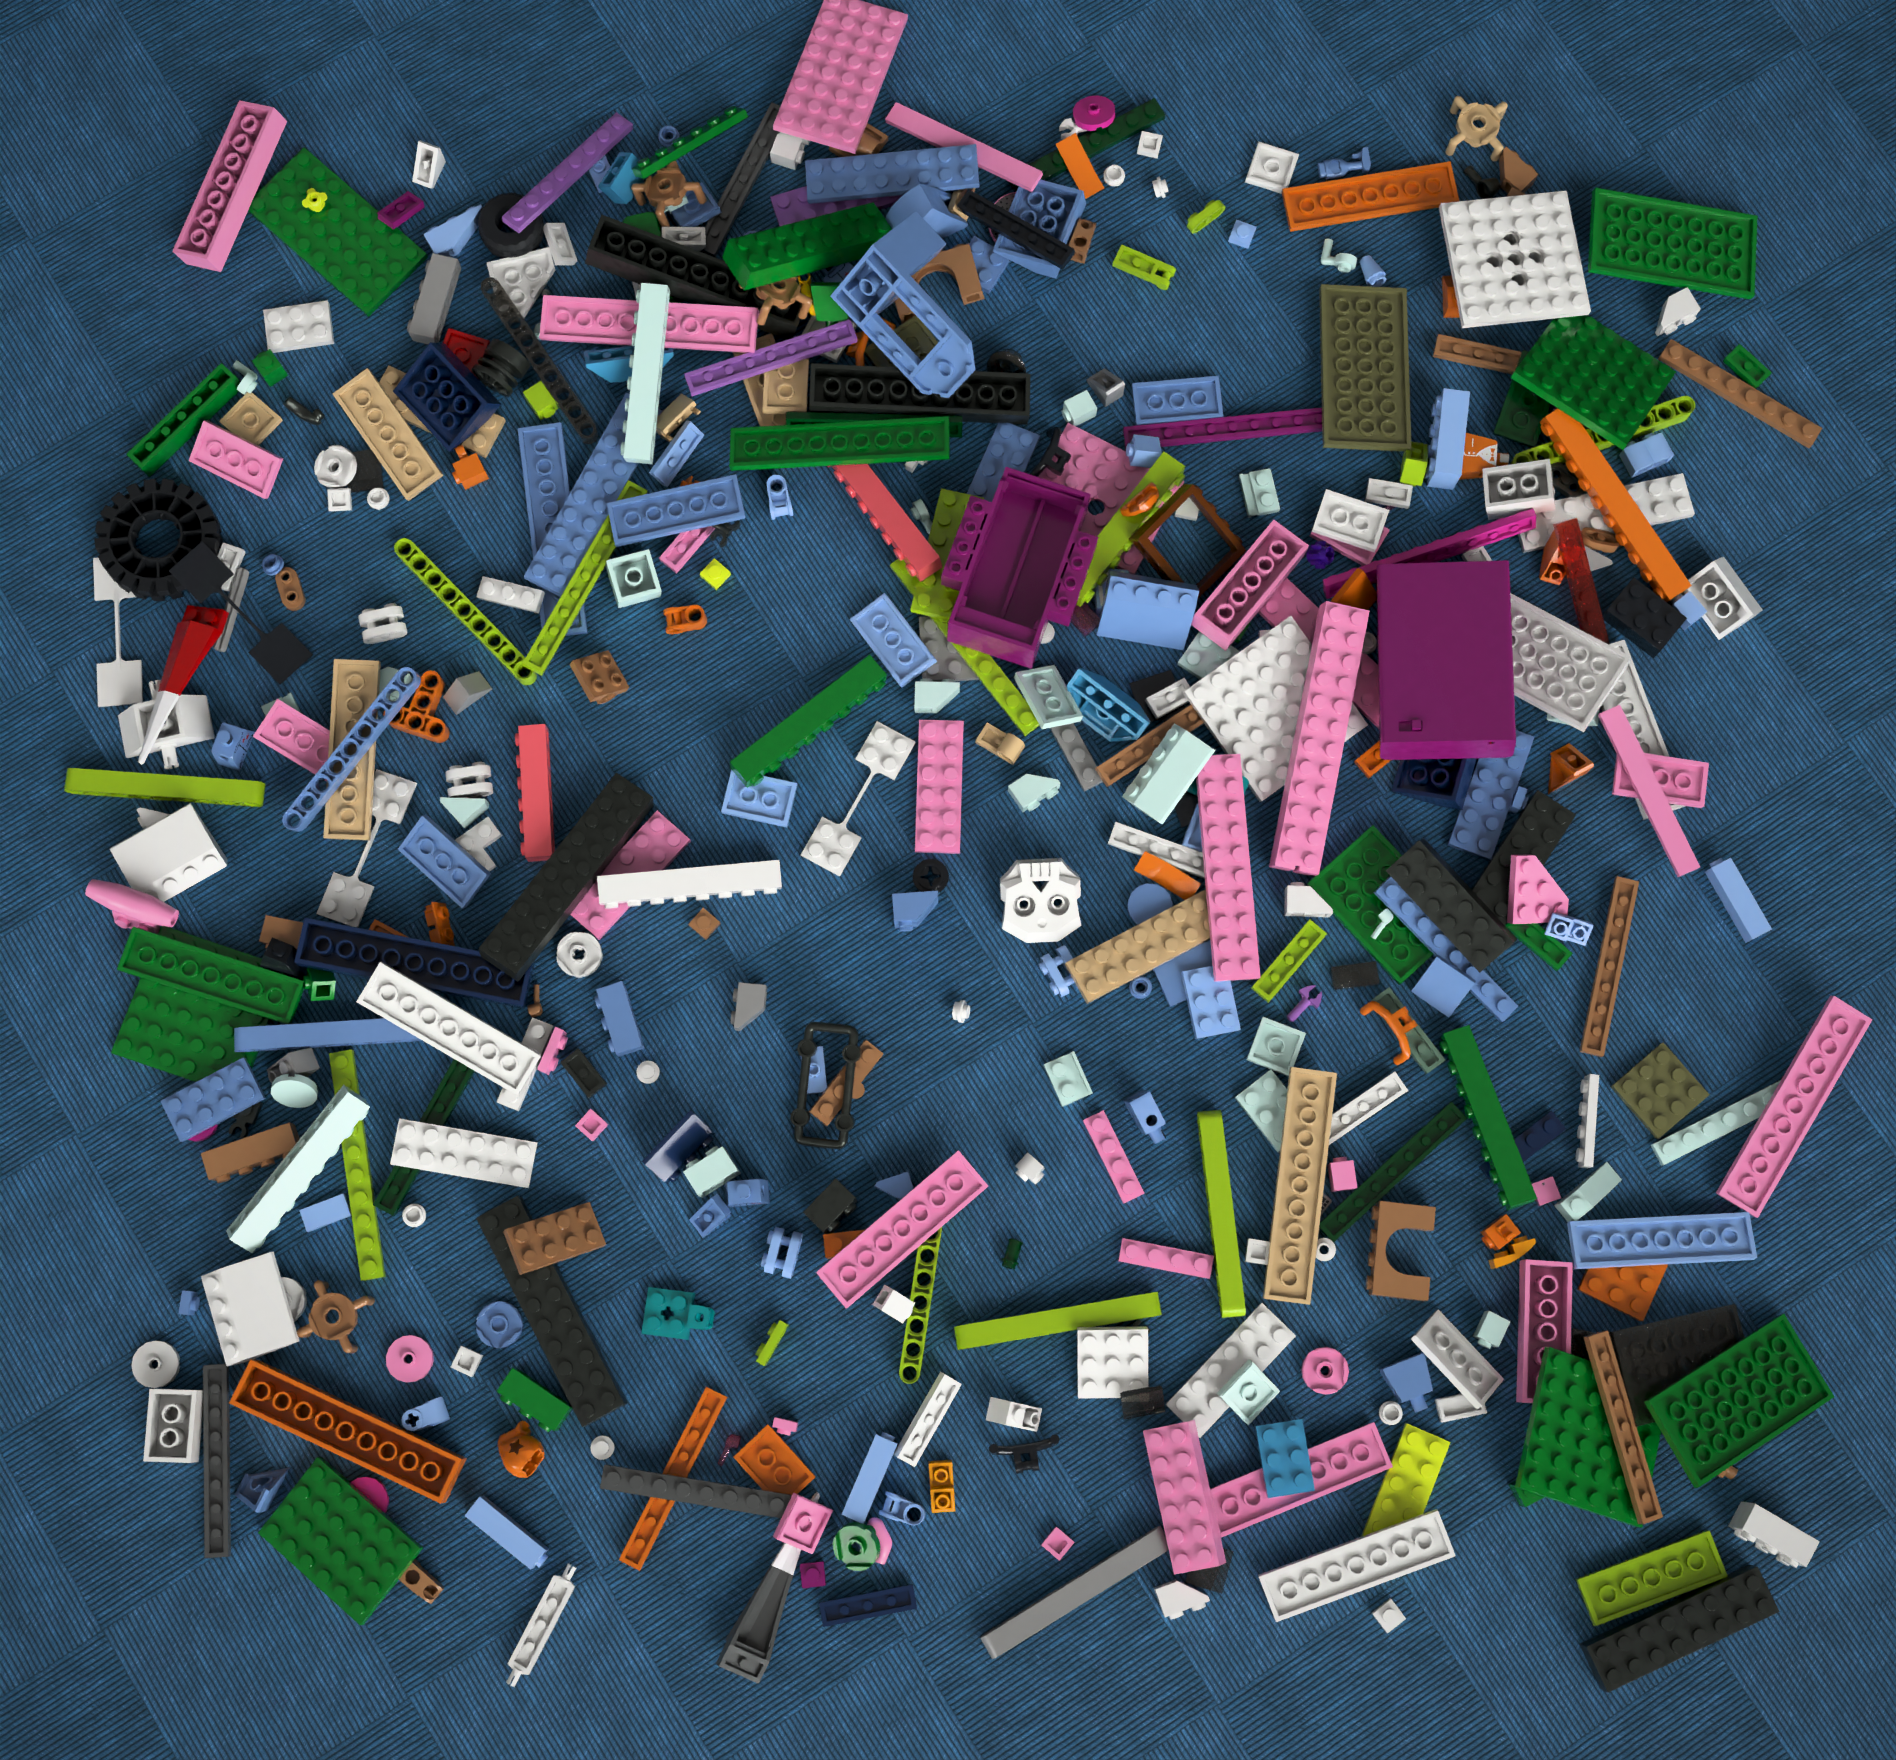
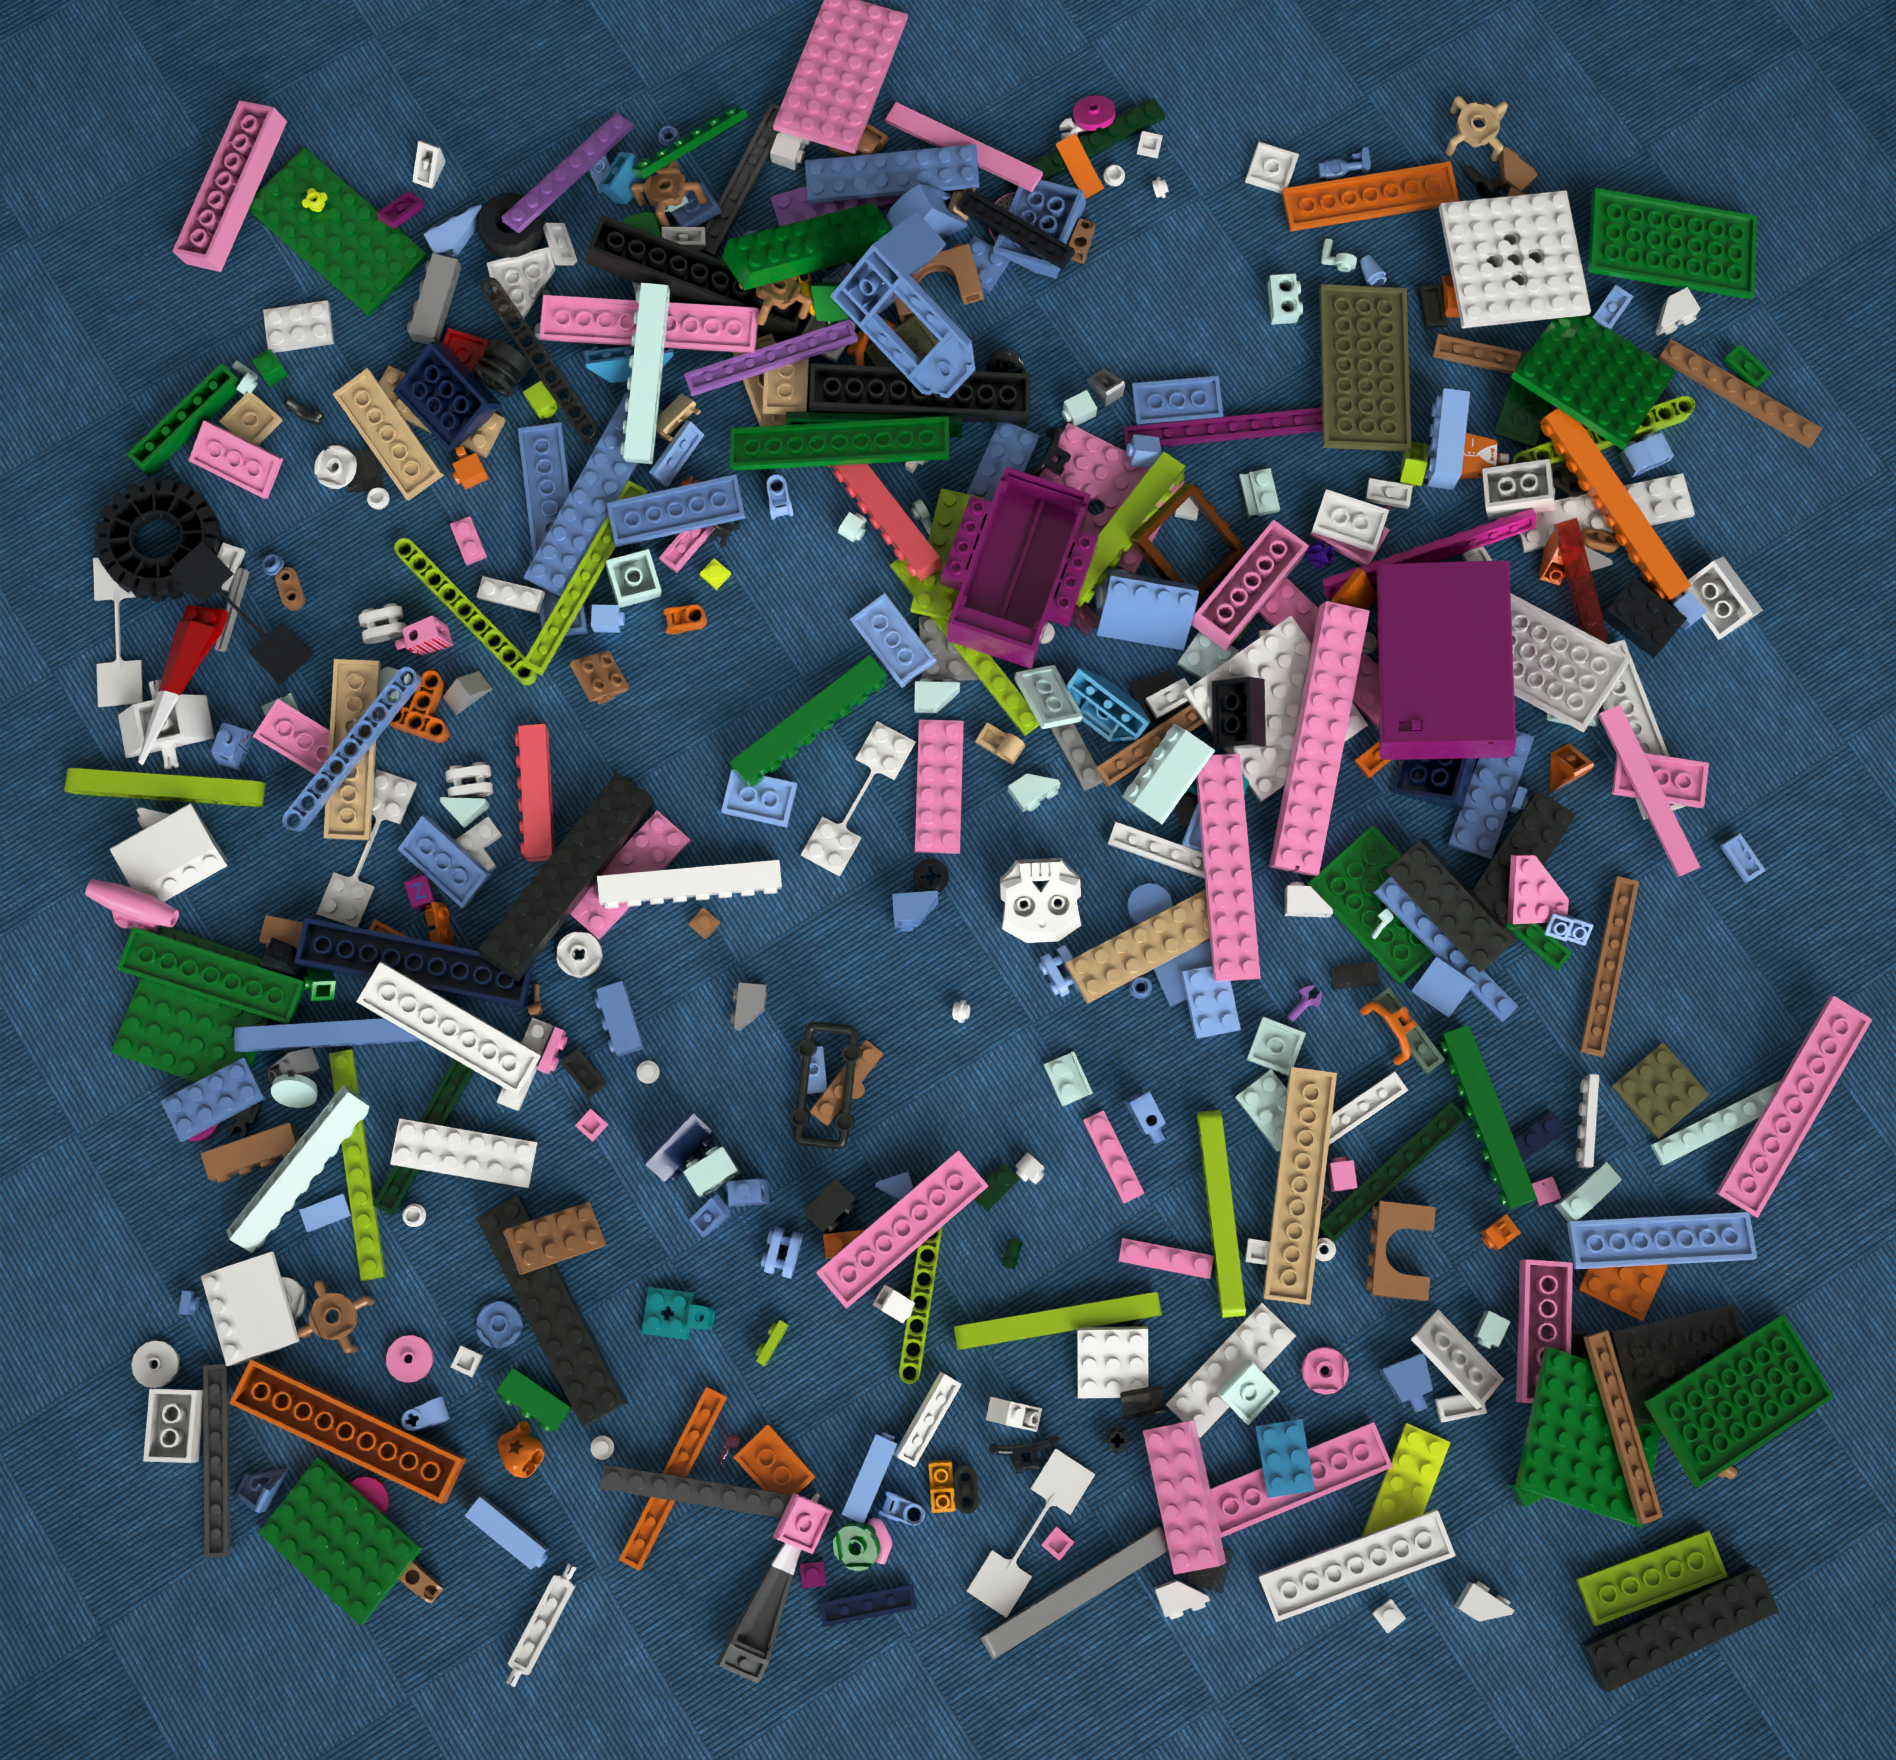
(339, 499): white tile -> none
(420, 891): none -> magenta brick
(425, 637): none -> bright pink torso
(468, 540): none -> bright pink plate
(607, 618): none -> light blue brick
(785, 1426): bright pink plate -> none
(853, 527): none -> light aqua plate
(966, 1489): none -> pearl dark grey plate
(998, 1185): none -> dark green plate
(1000, 1579): none -> white hinge
(1120, 1445): none -> pearl dark grey gear
(1141, 502): orange plate -> none
(1143, 266): lime plate -> none
(1167, 876): orange sticker -> none
(1199, 220): lime plate -> none
(1238, 713): none -> black slope
(1242, 234): light blue plate -> none
(1280, 298): none -> light aqua brick
(1289, 961): lime plate -> none
(1390, 1412): white plate -> none
(1432, 306): none -> pearl dark grey tile
(1480, 1604): none -> white slope
(1518, 1249): light orange slope -> none
(1612, 307): none -> light blue plate
(1737, 899): light blue brick -> none
(1742, 858): none -> light blue plate
(1773, 1535): white brick -> none

